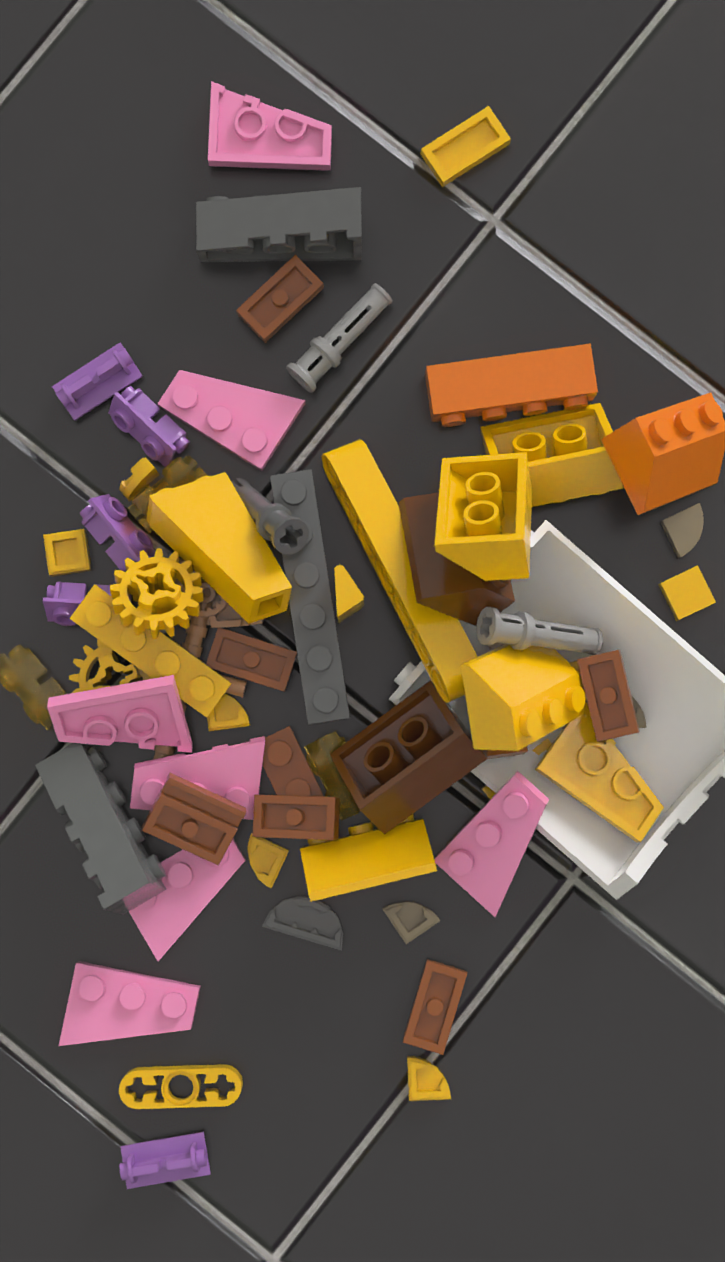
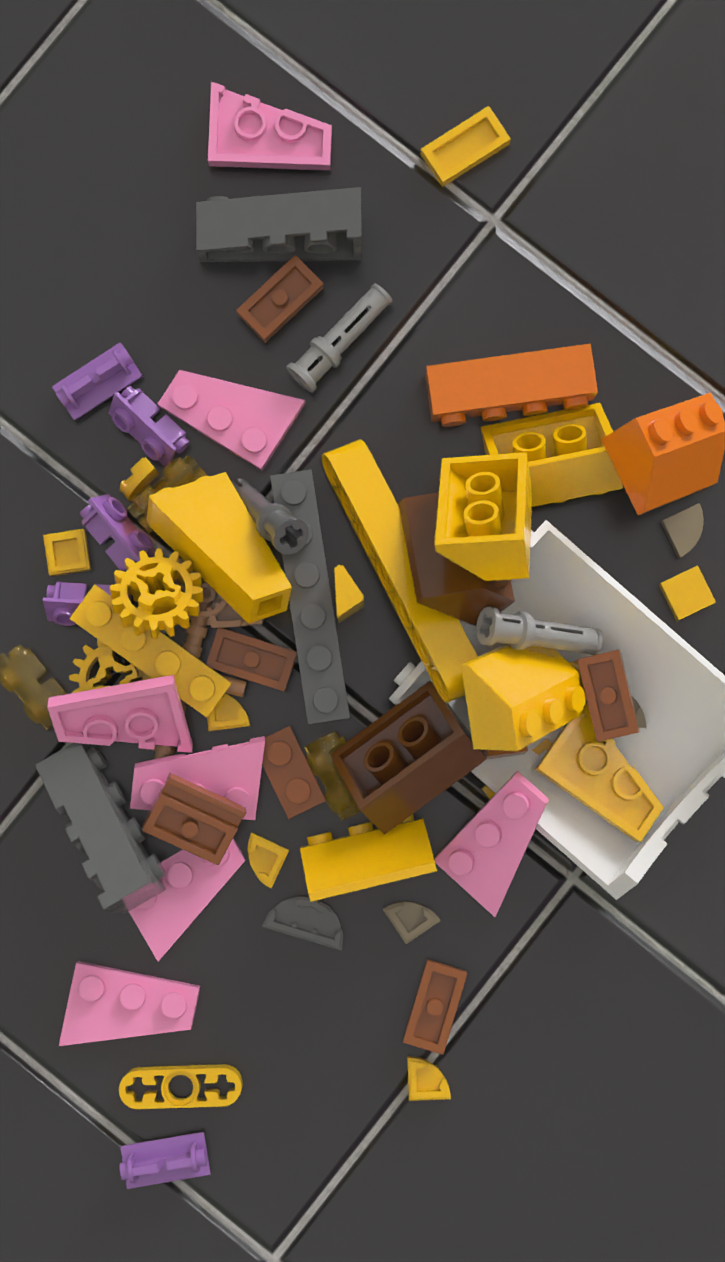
(296, 817): dark orange plate -> none

